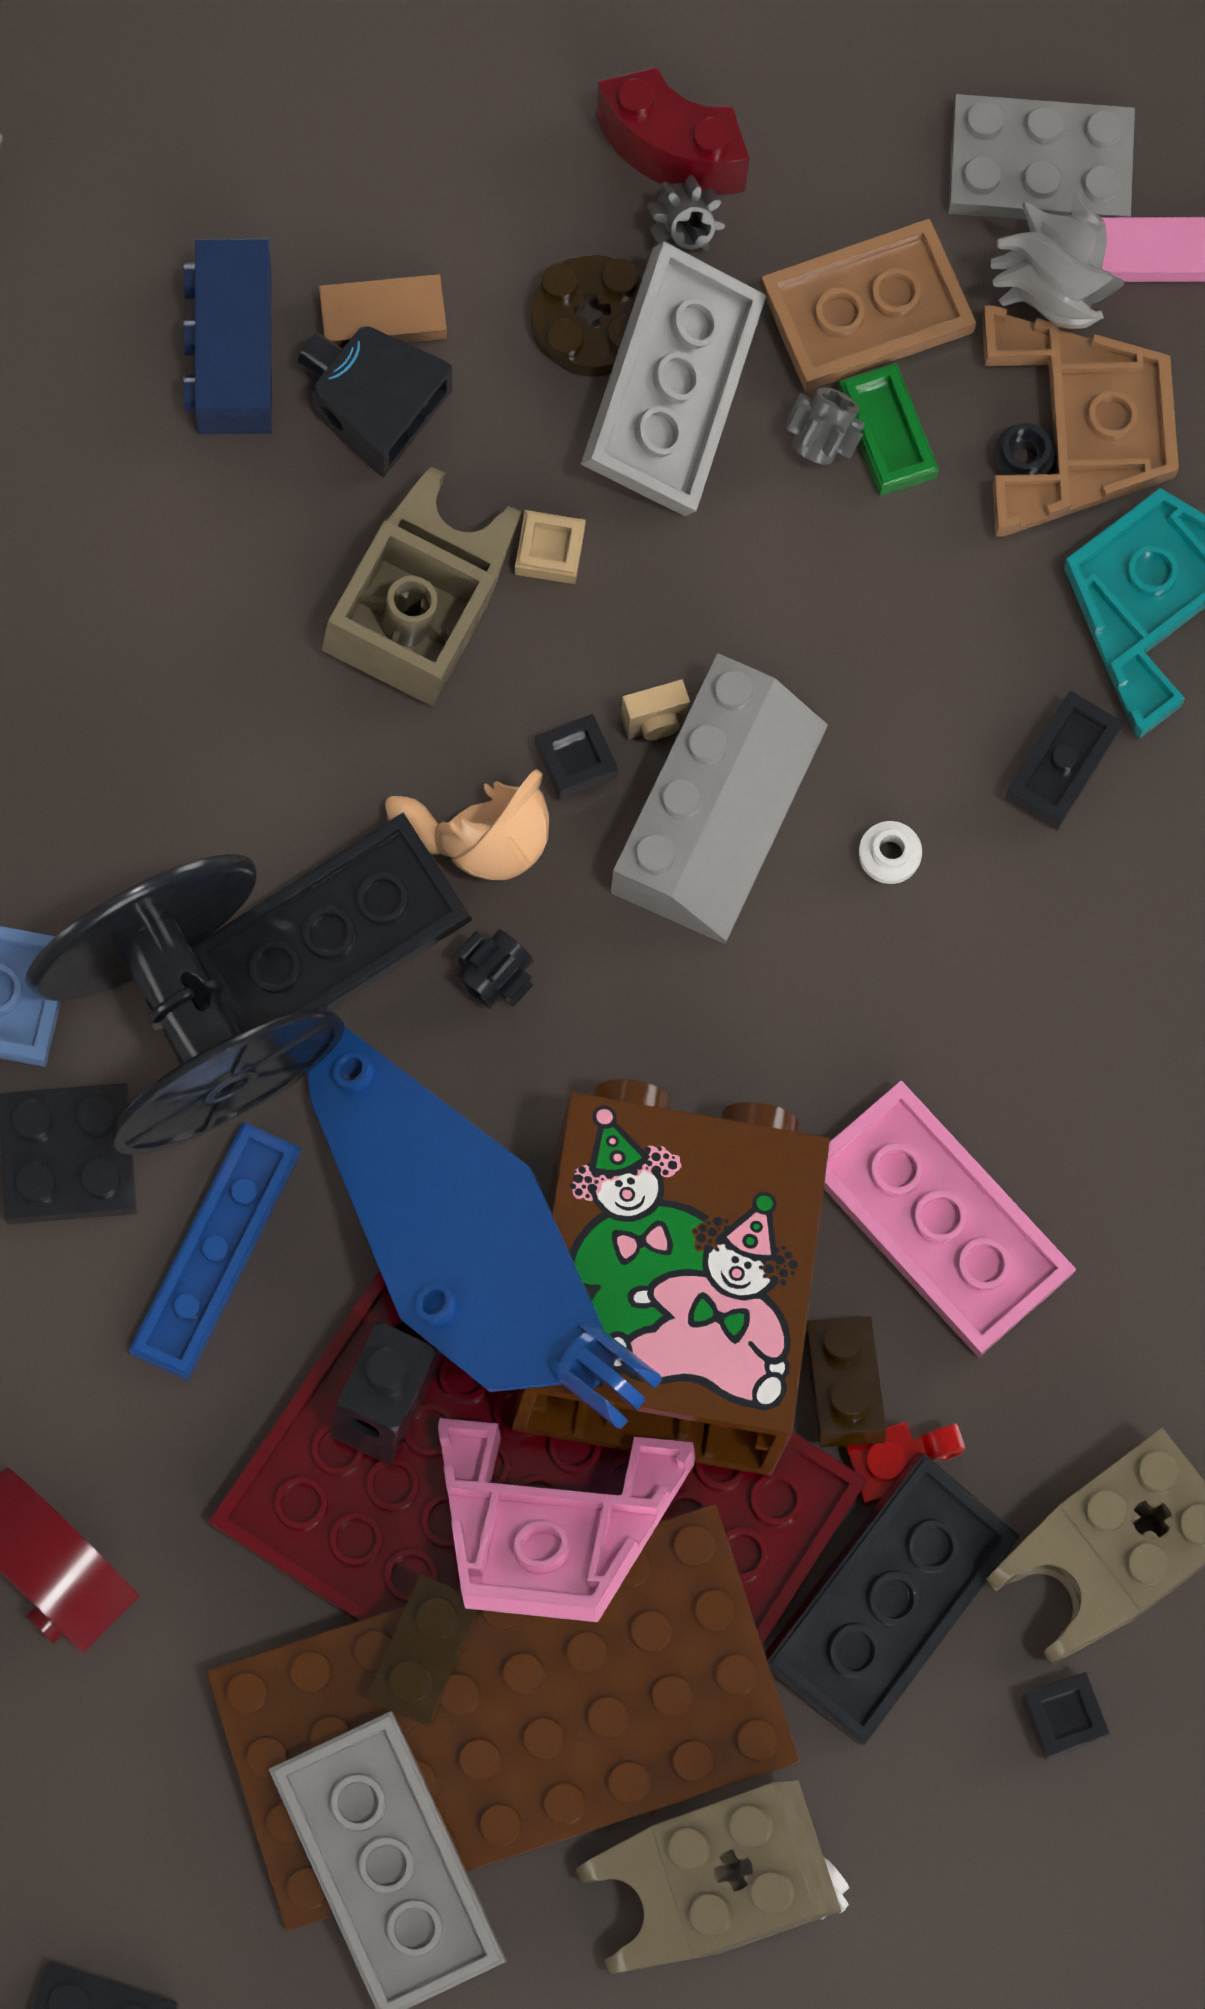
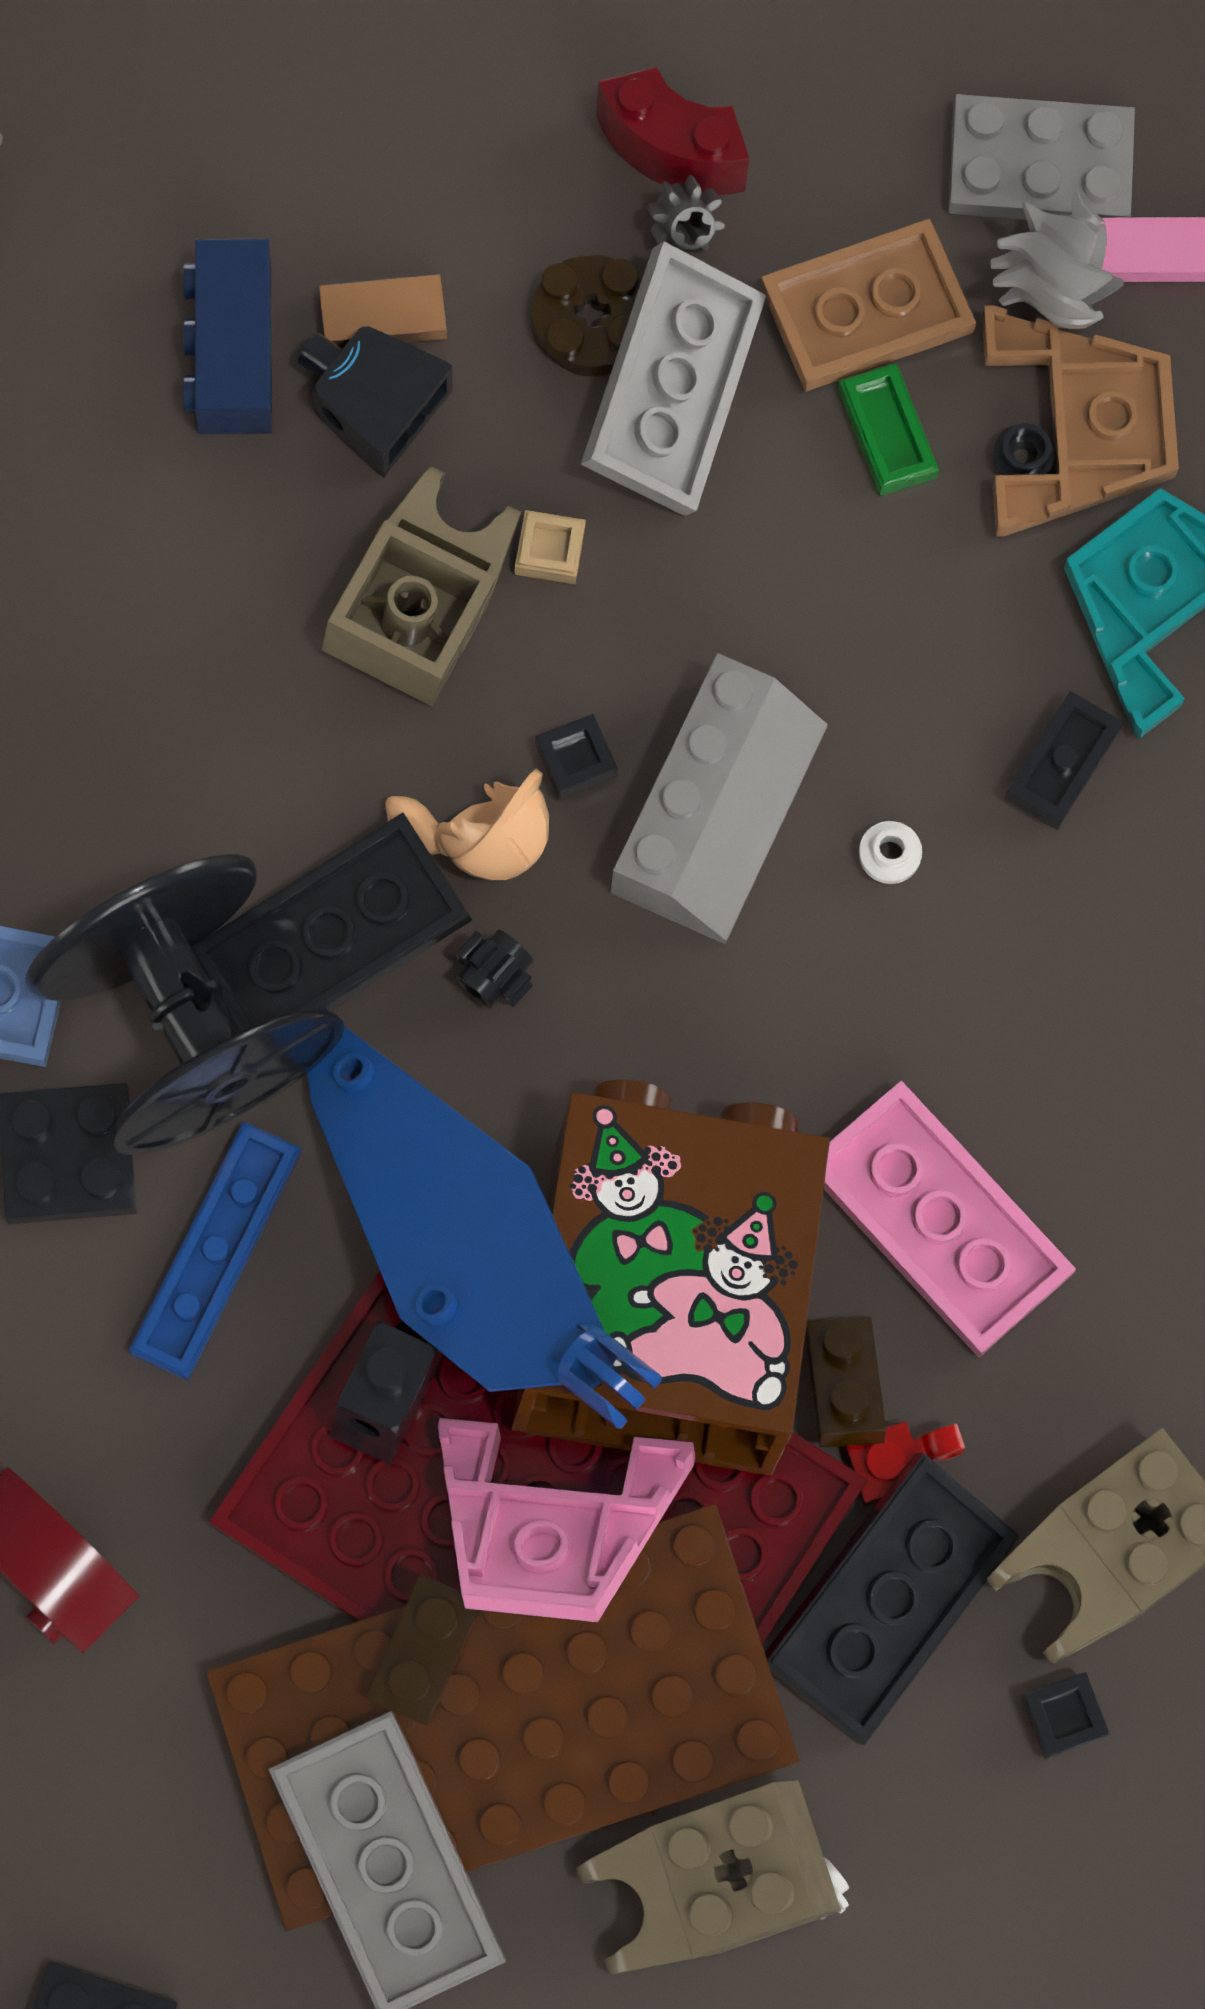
(655, 711): tan plate -> none
(825, 425): dark grey gear -> none

